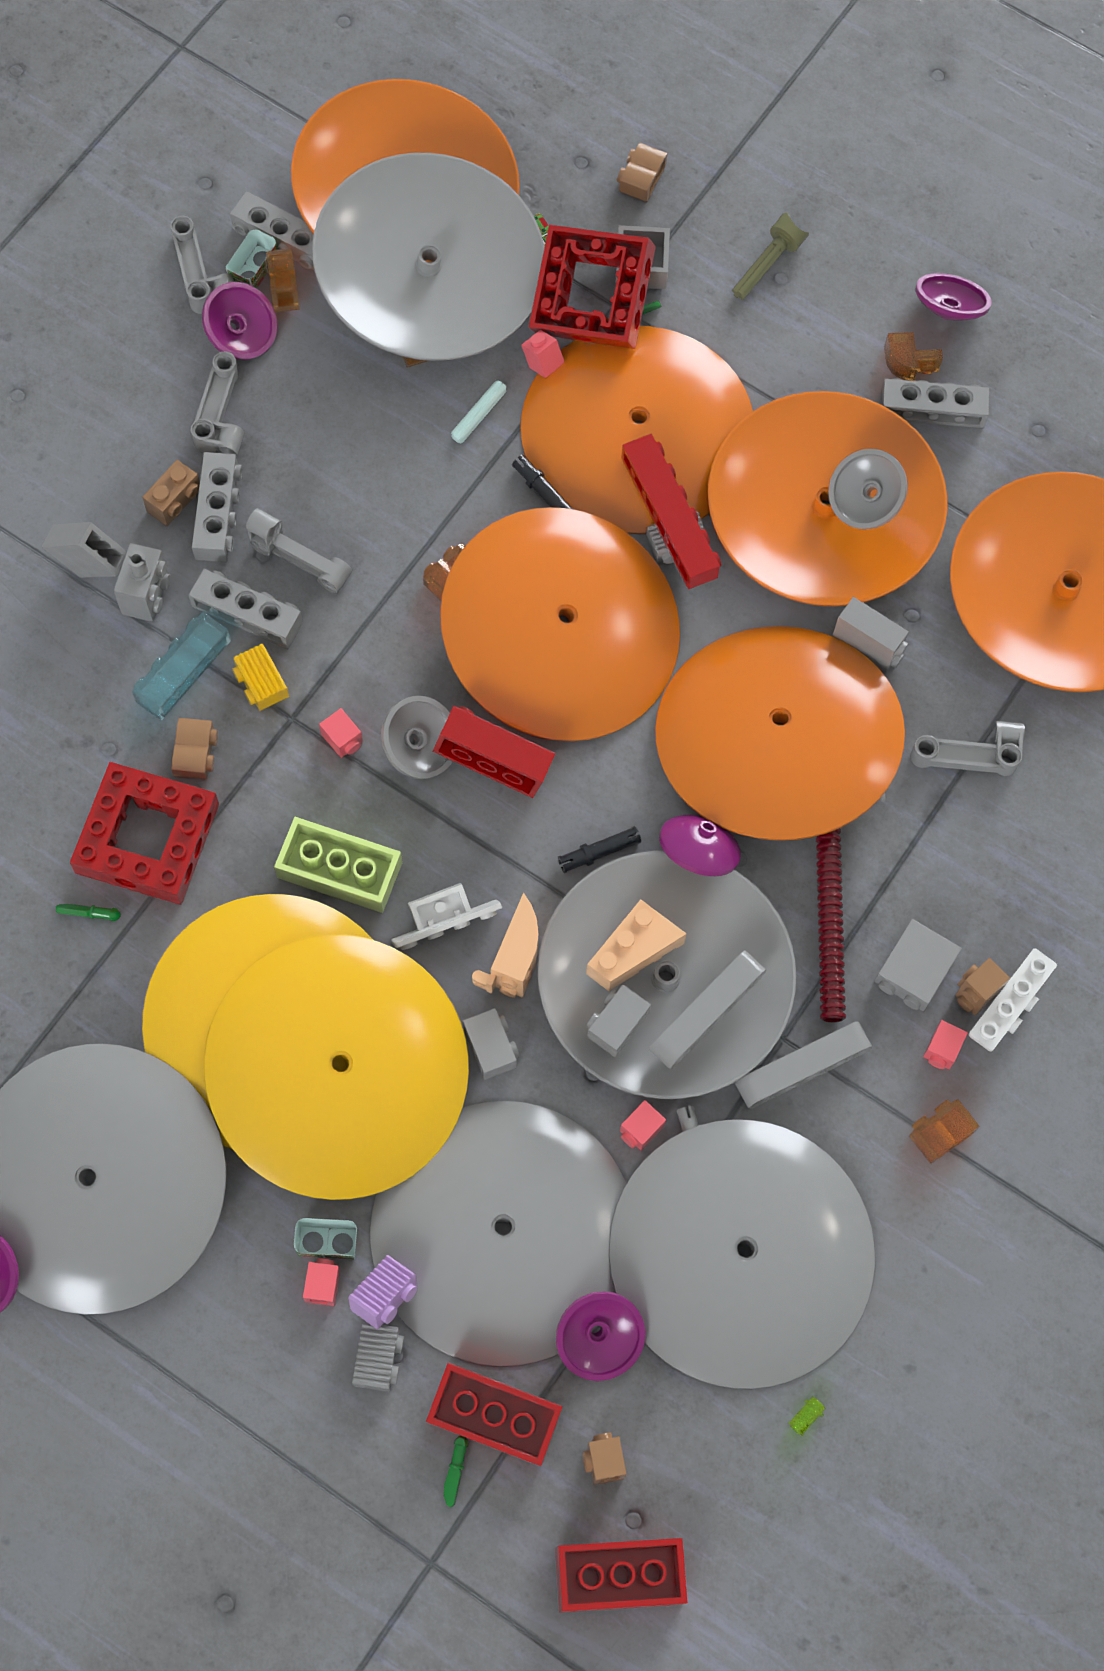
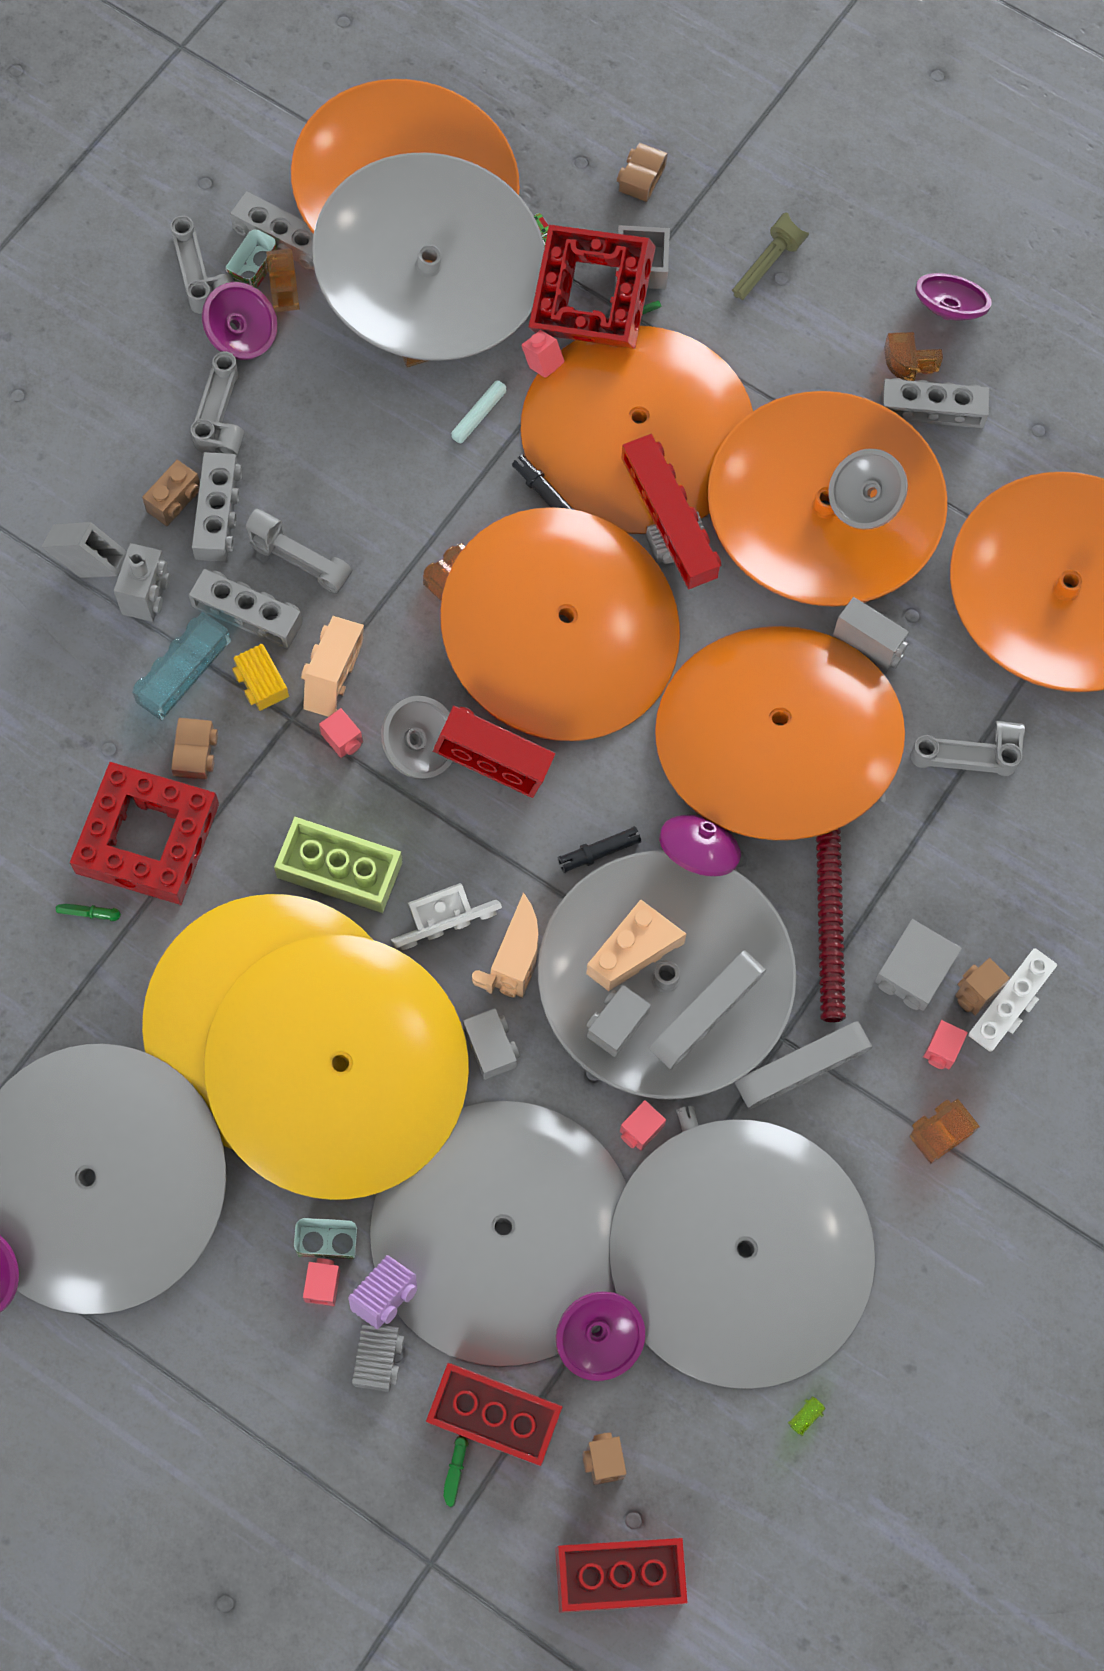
(330, 665): none -> light nougat wedge

